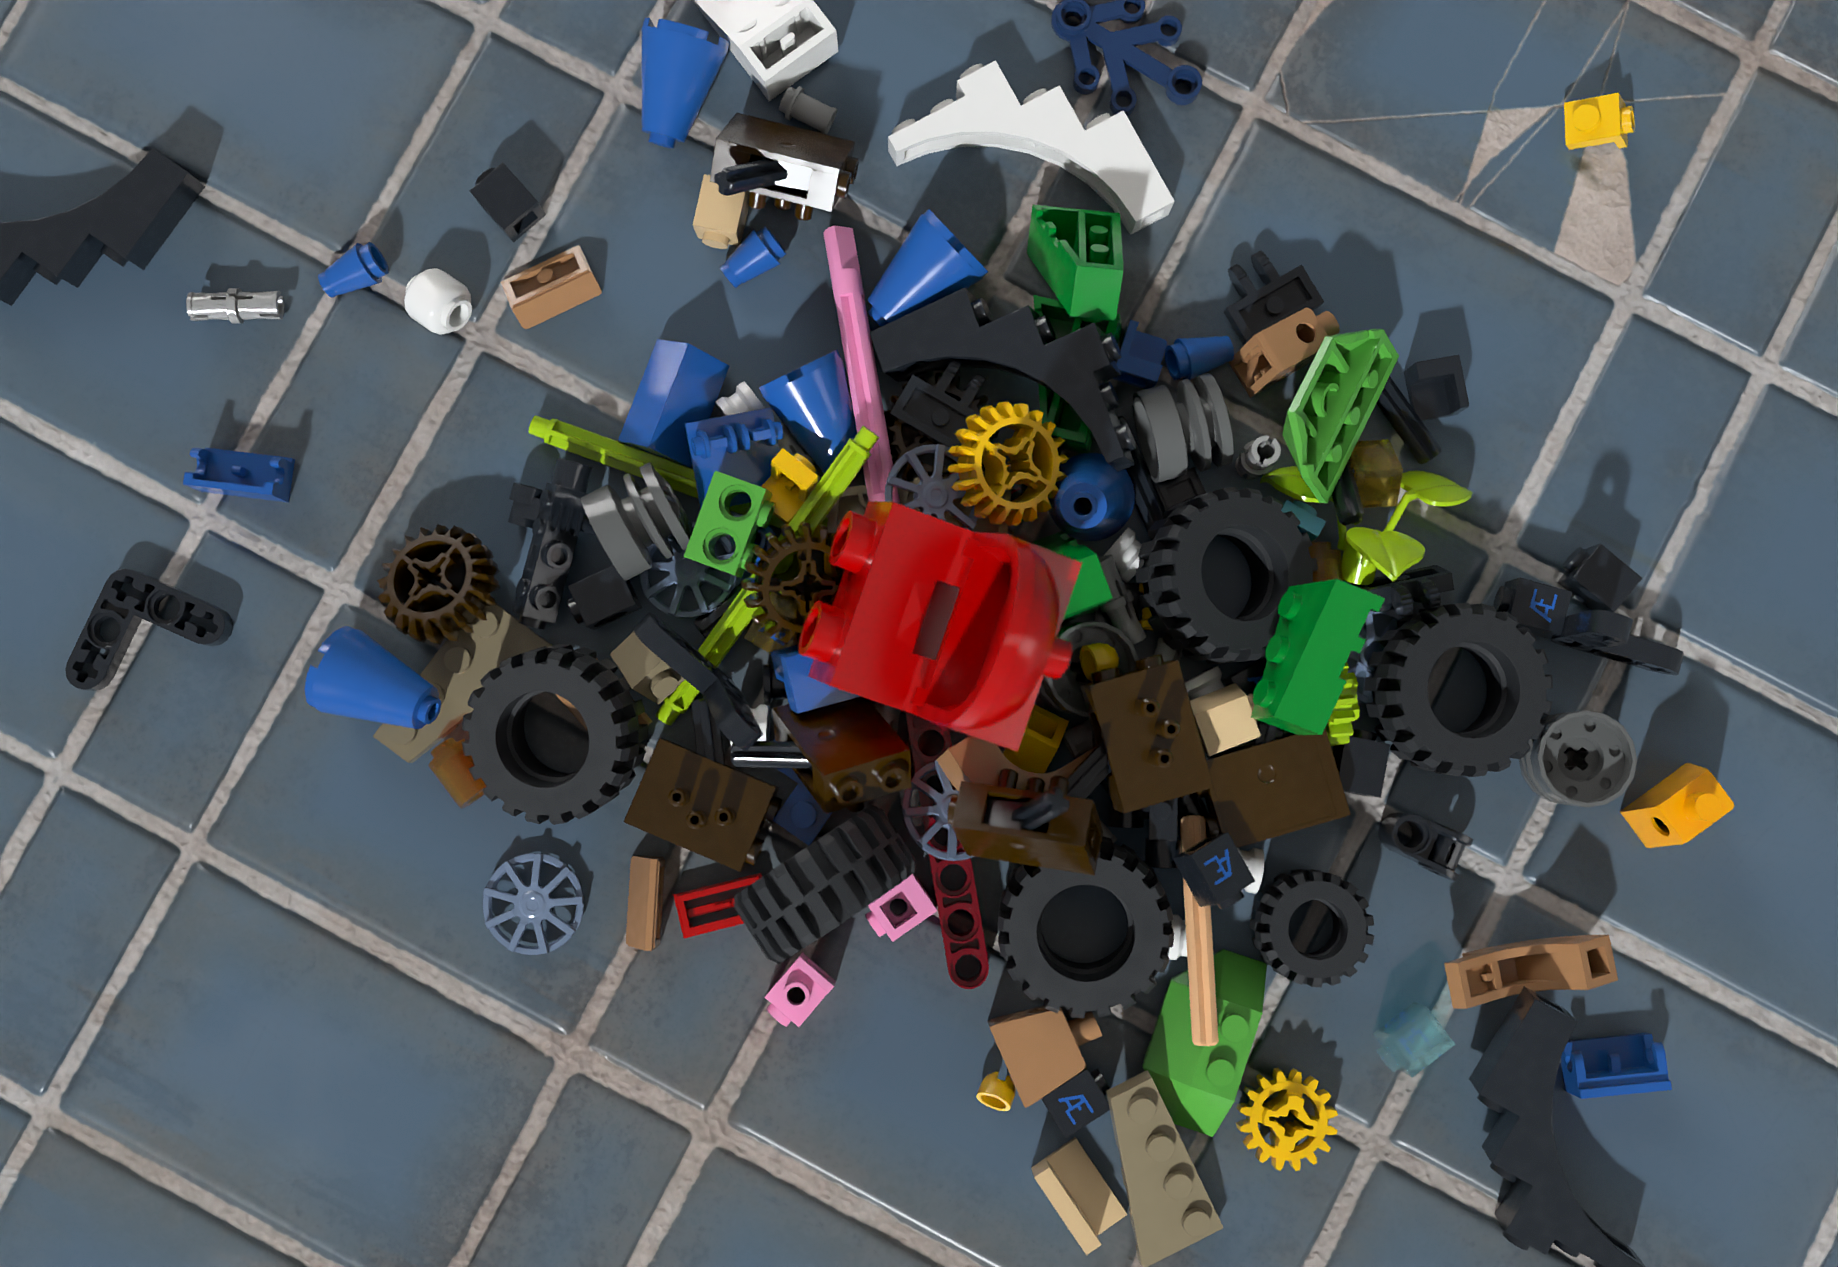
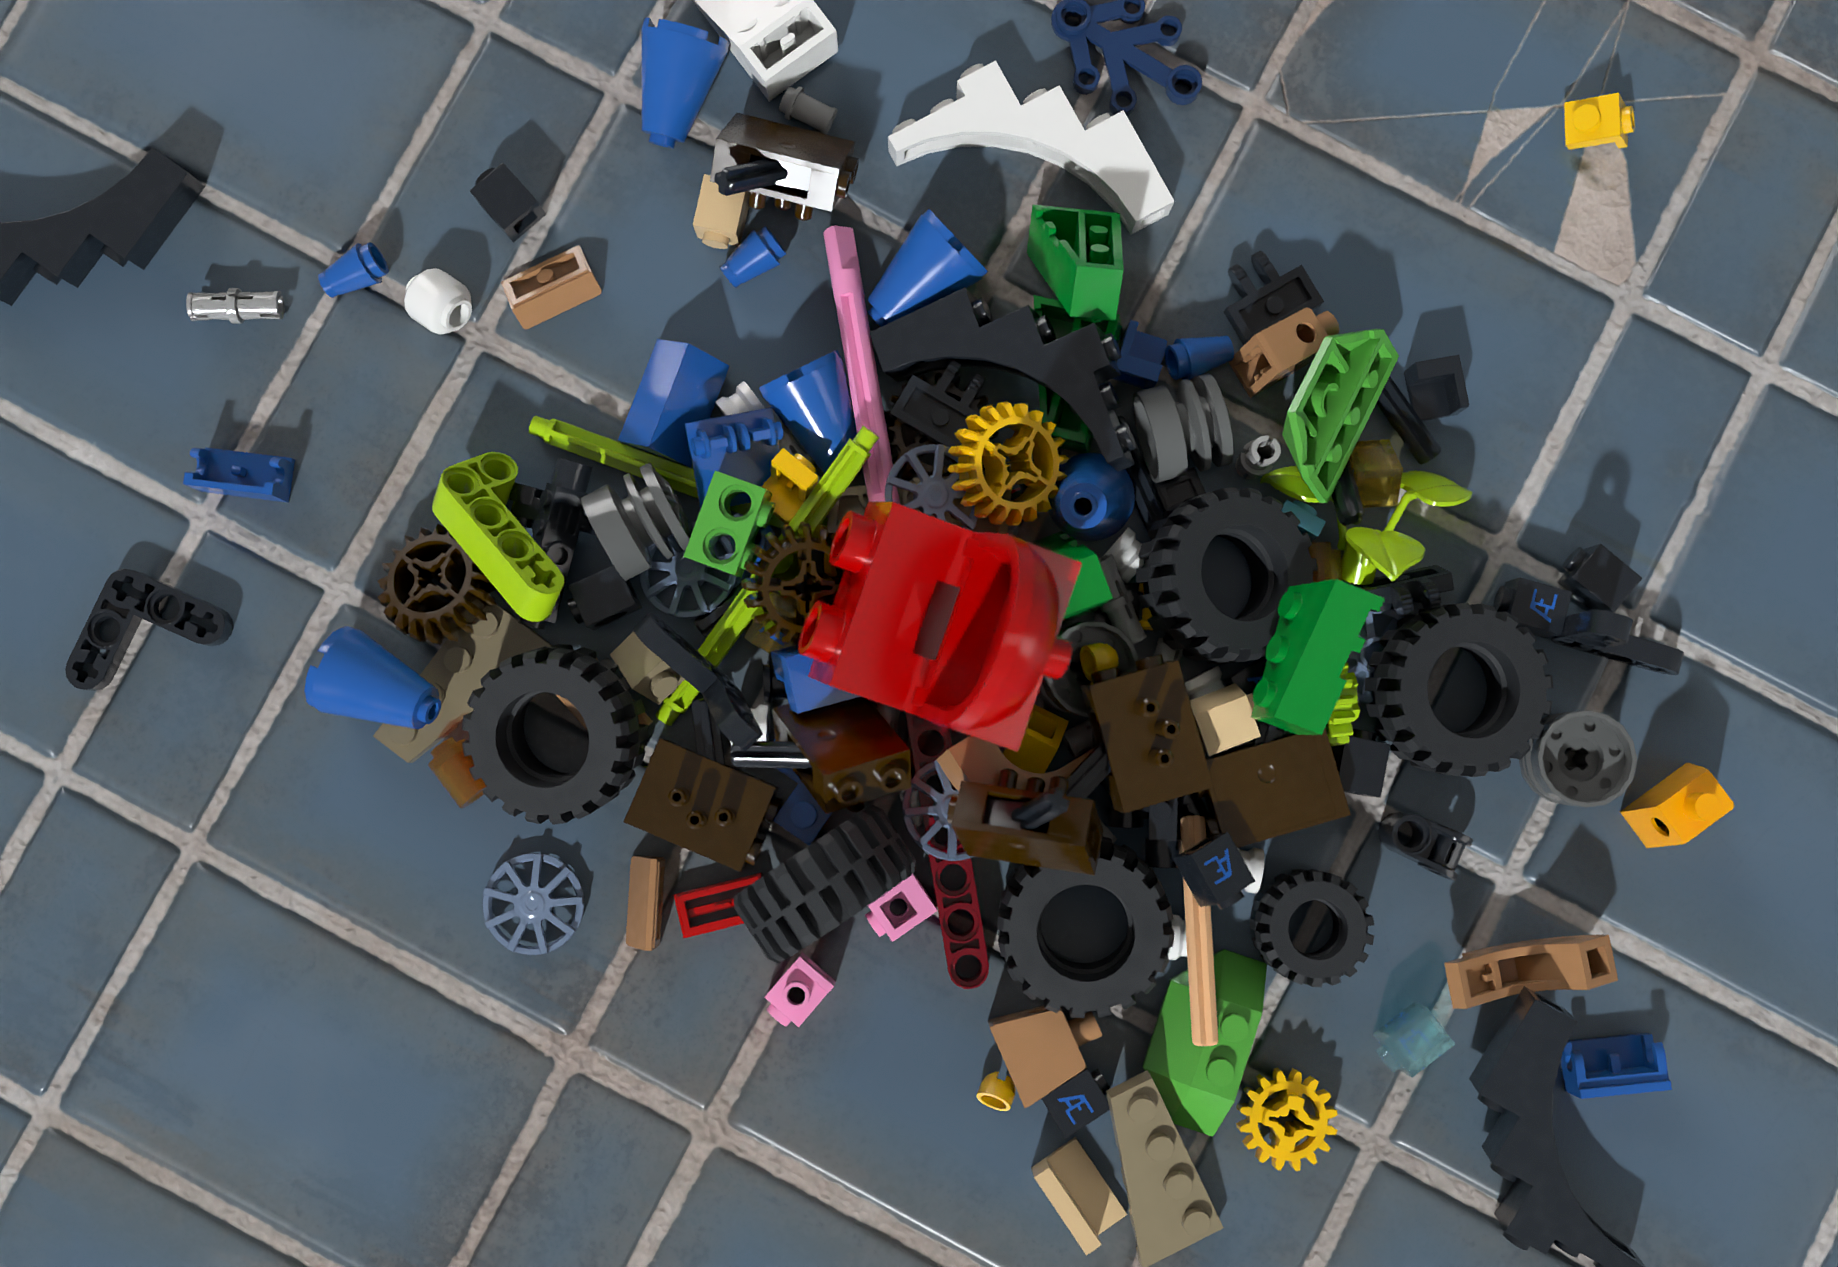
(474, 511): none -> lime beam

